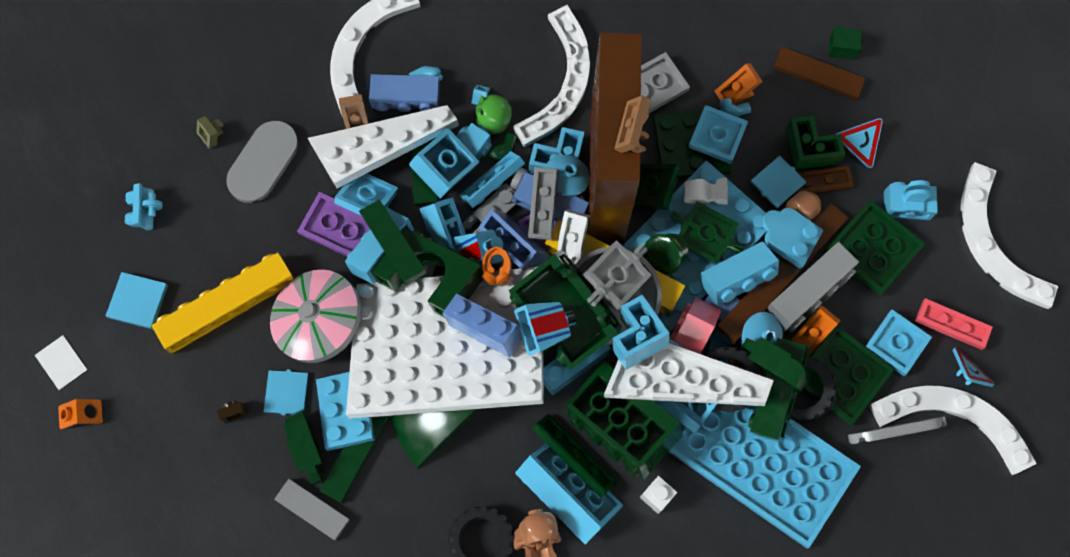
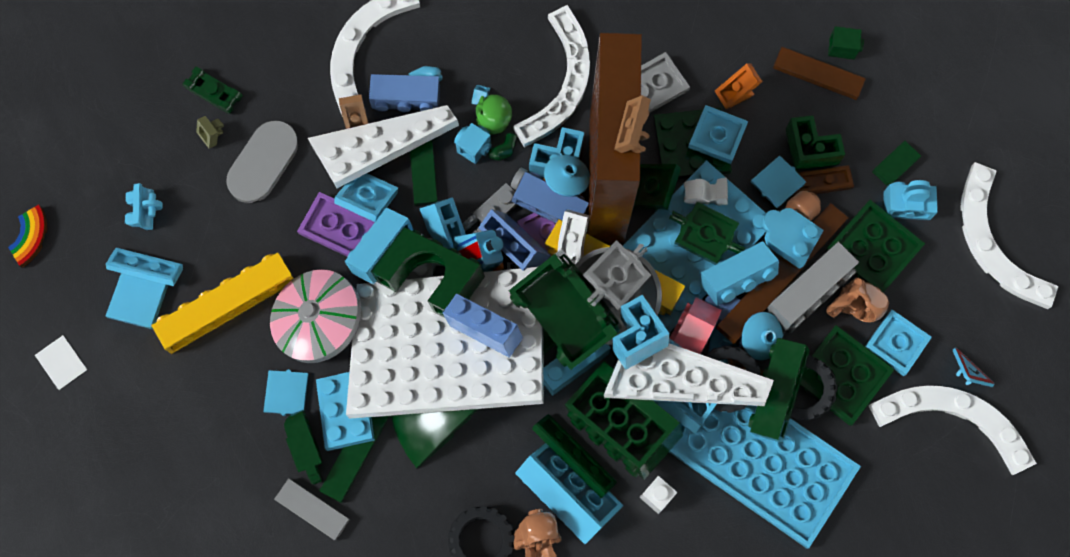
(31, 236): none -> tile
(73, 413): orange bracket -> none
(144, 266): none -> medium azure tile
(212, 90): none -> dark green plate
(232, 411): dark brown plate -> none
(392, 242): dark green tile -> none
(443, 163): medium azure brick -> none
(492, 179): medium azure plate -> none
(504, 276): orange piece -> none
(543, 203): light grey tile -> none
(543, 325): torso -> none
(666, 252): dark green piece -> none
(738, 110): medium azure arm -> none
(777, 362): dark green piece -> none
(816, 329): orange slope -> none
(861, 301): none -> nougat head
(863, 140): piece -> none
(896, 163): none -> dark green tile
(897, 430): light grey tile -> none
(953, 324): coral plate -> none

